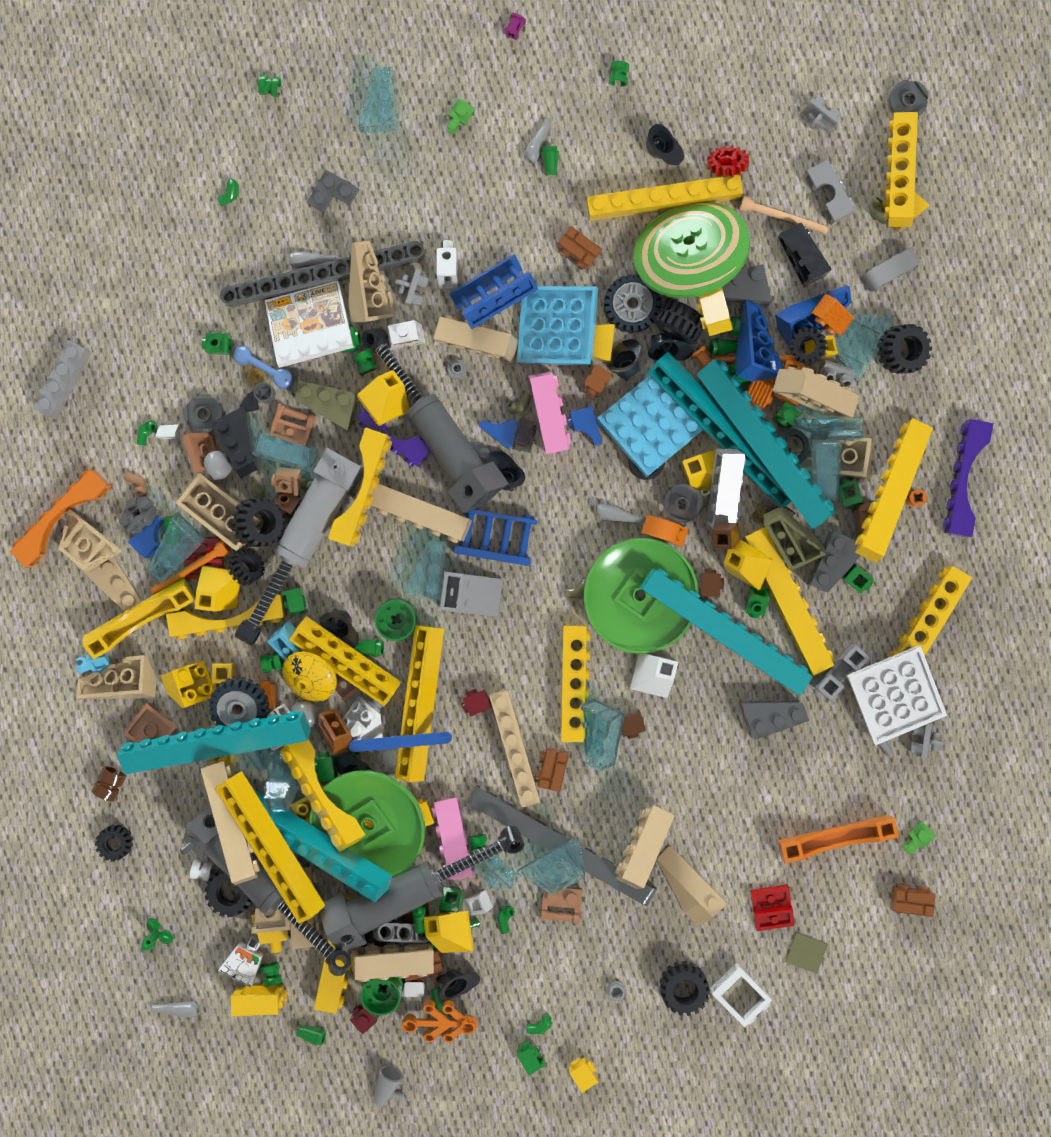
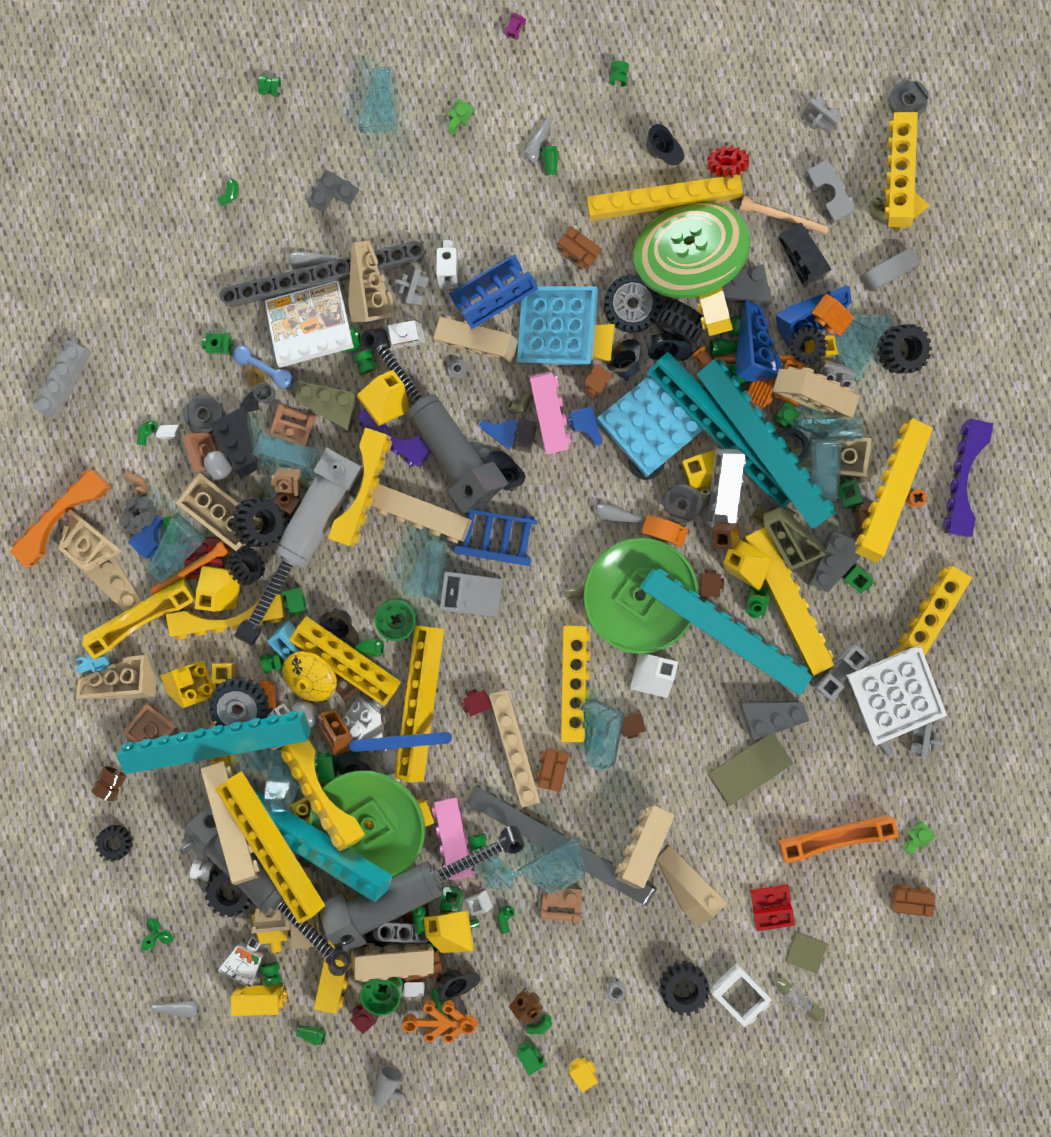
(526, 1006): none -> reddish brown brick
(750, 768): none -> olive tile
(800, 1000): none -> piece

